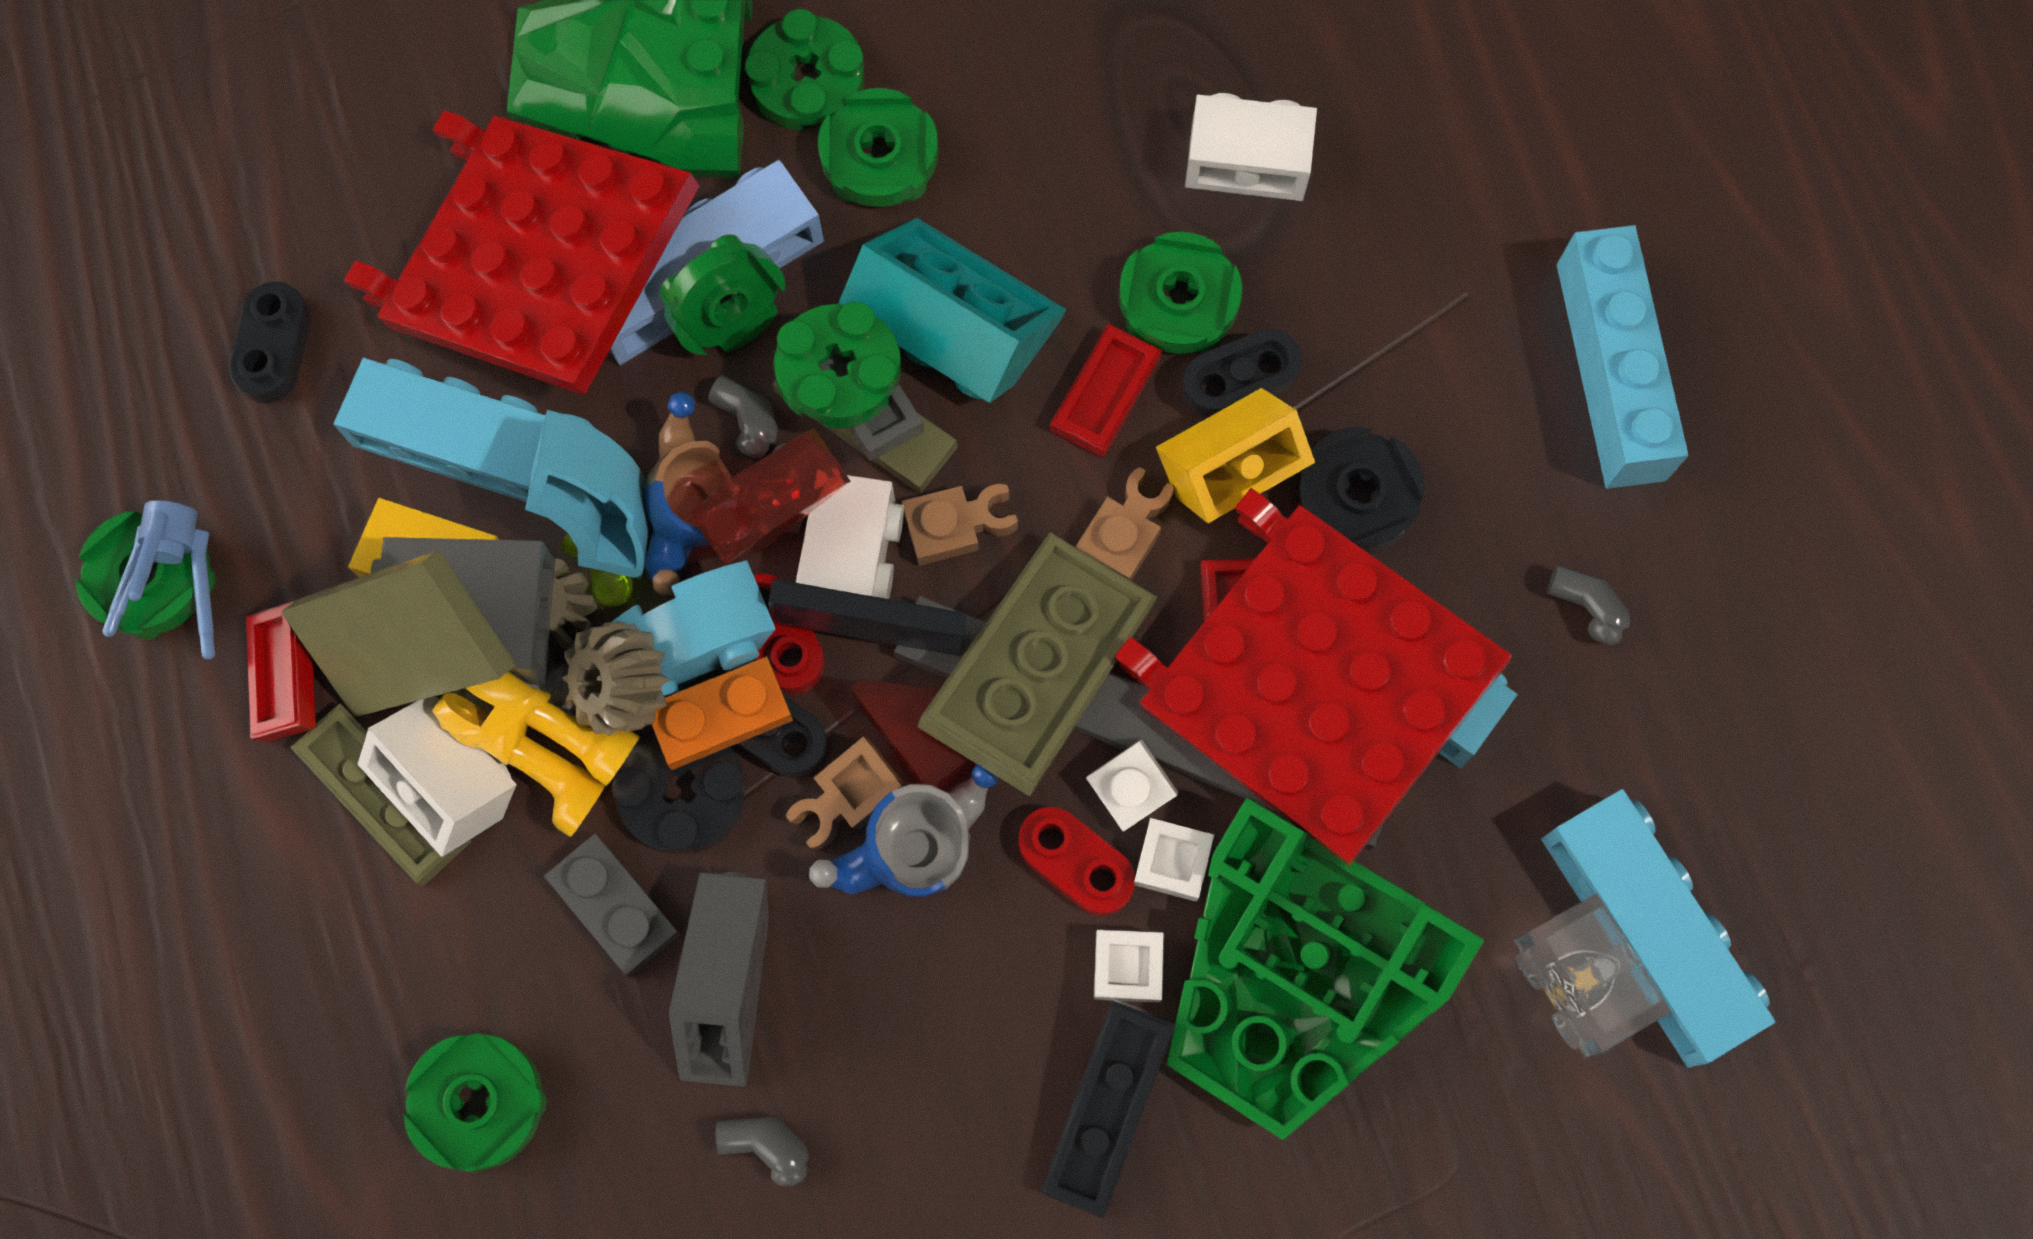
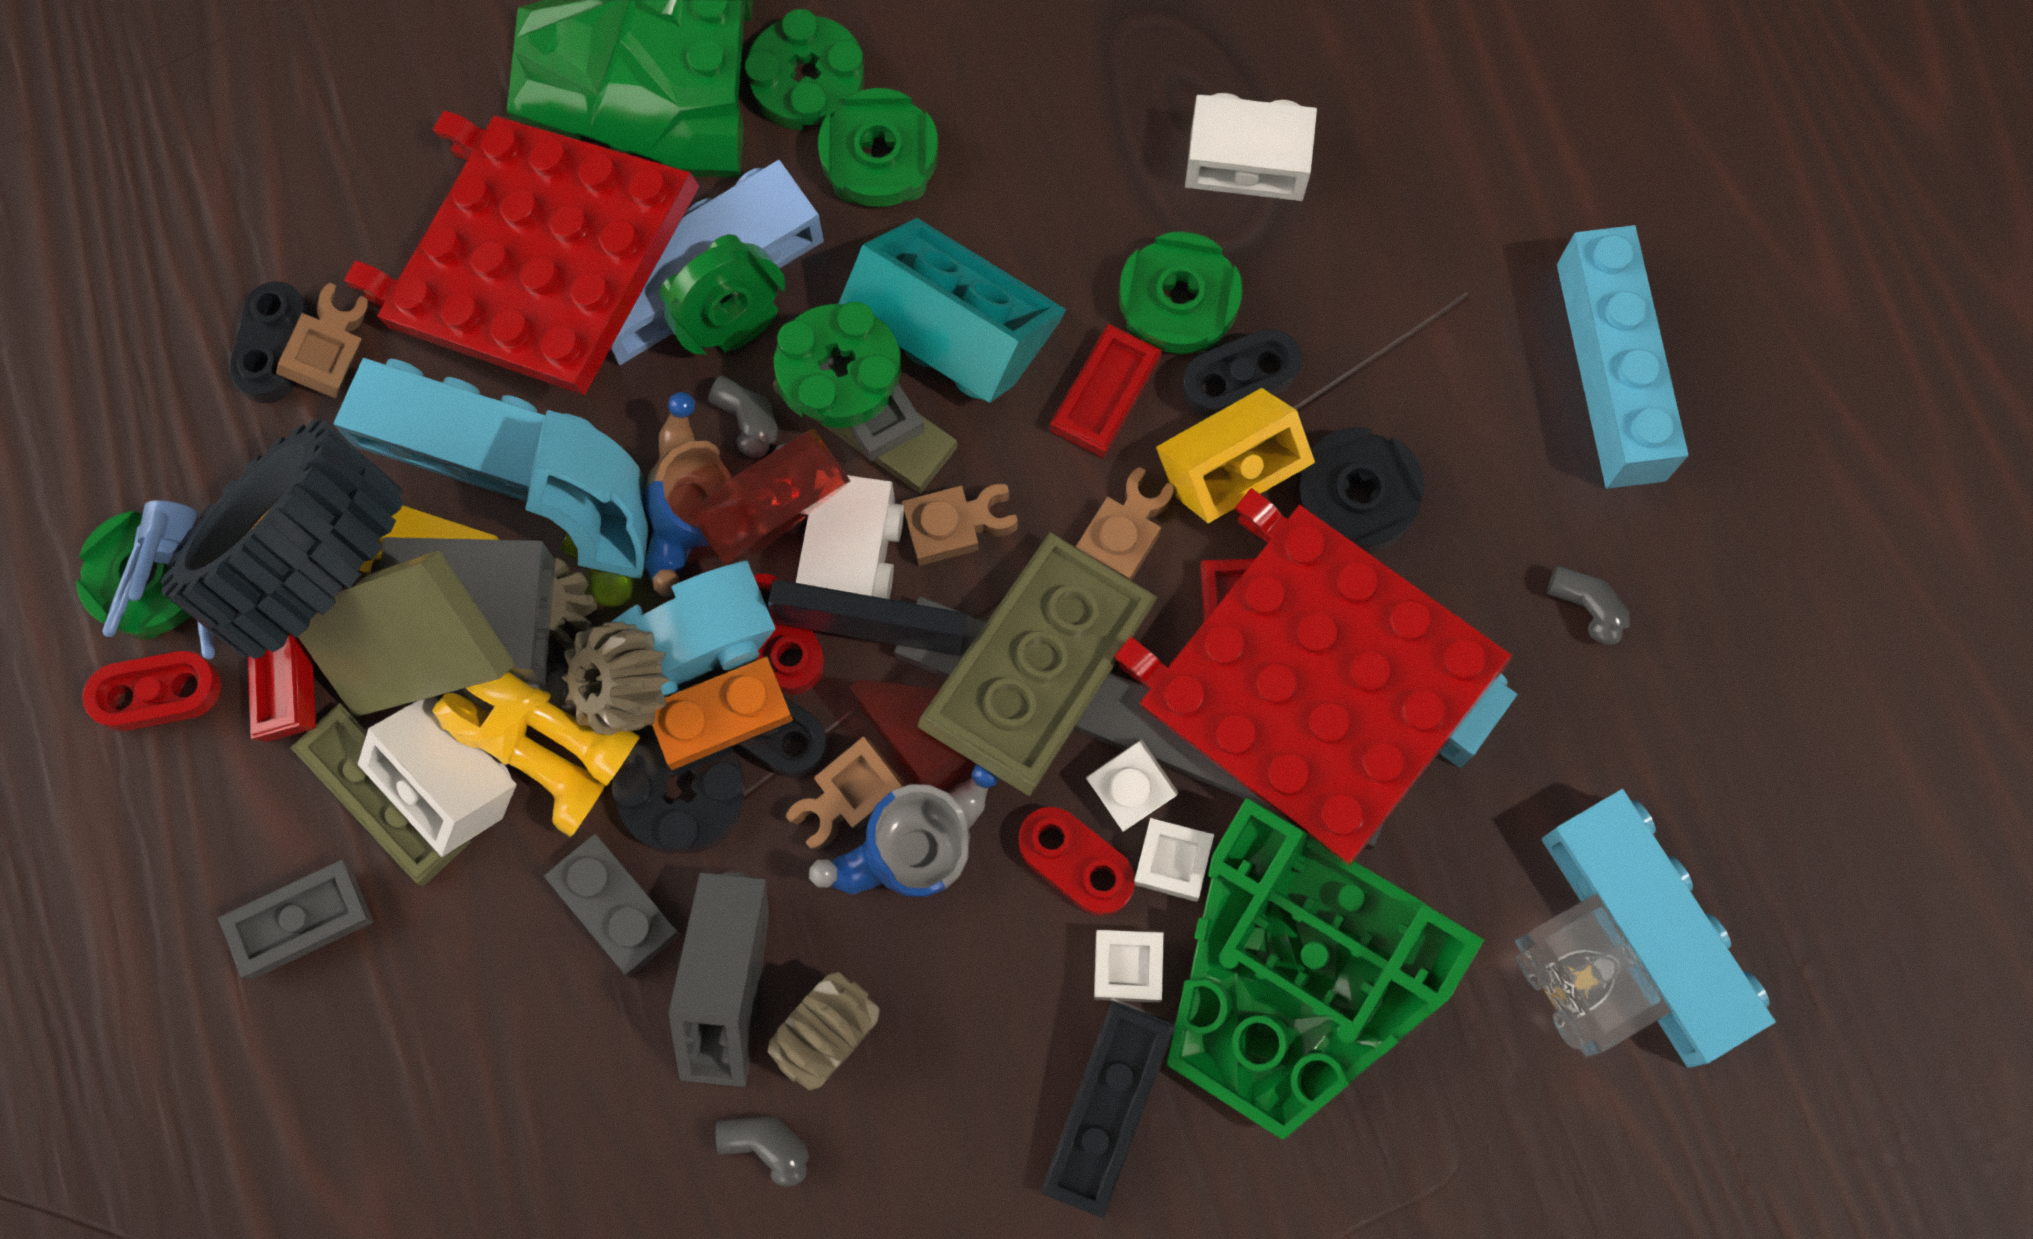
(155, 689): none -> red plate
(283, 540): none -> black wheel
(295, 920): none -> dark grey plate
(323, 348): none -> medium nougat plate
(434, 1102): green plate -> none
(823, 1031): none -> dark tan gear

